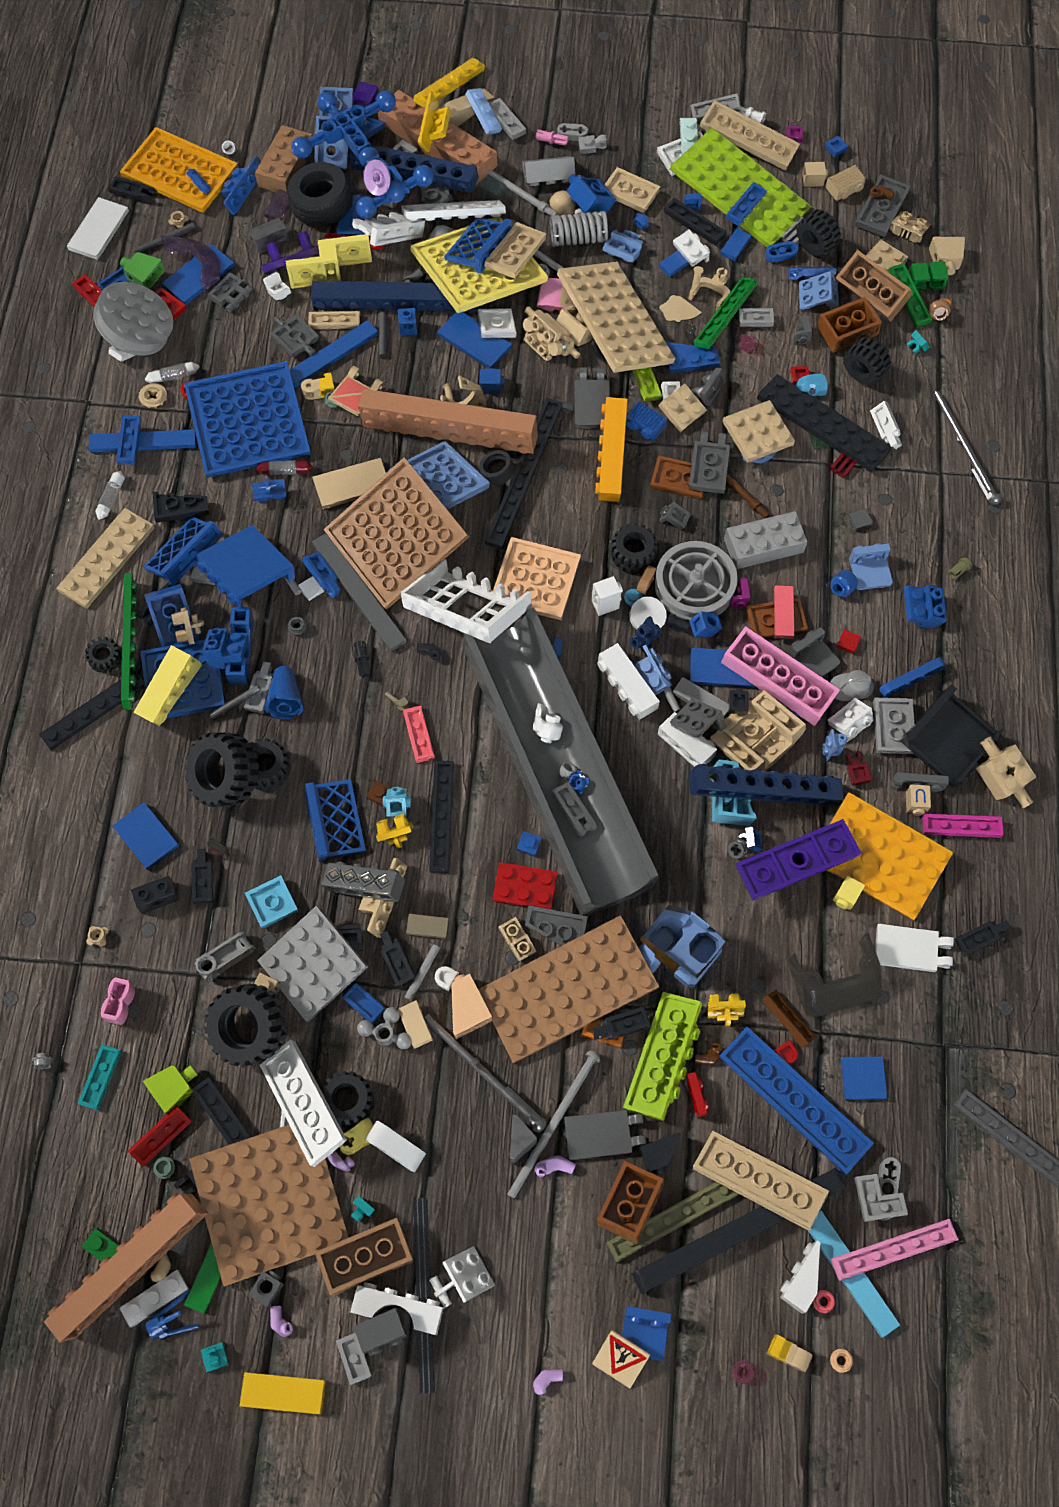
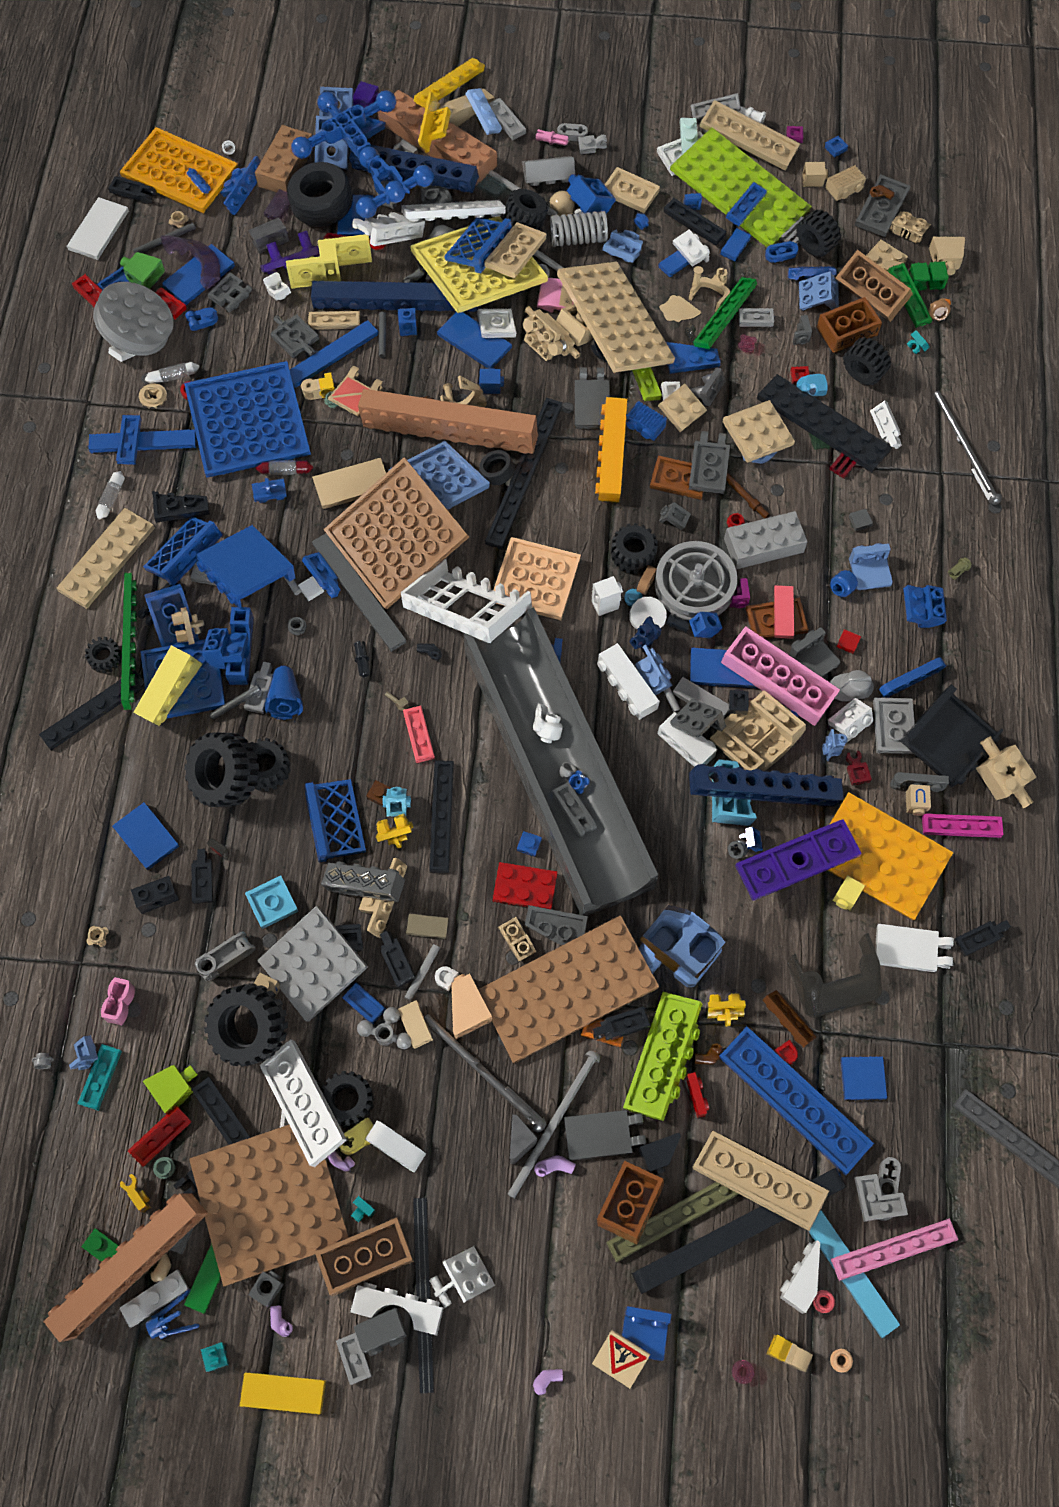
(85, 1053): none -> medium blue bracket
(138, 1197): none -> yellow plate
(207, 315): none -> blue plate
(377, 177): lavender dish -> none
(526, 208): none -> black tyre
(736, 517): none -> red plate

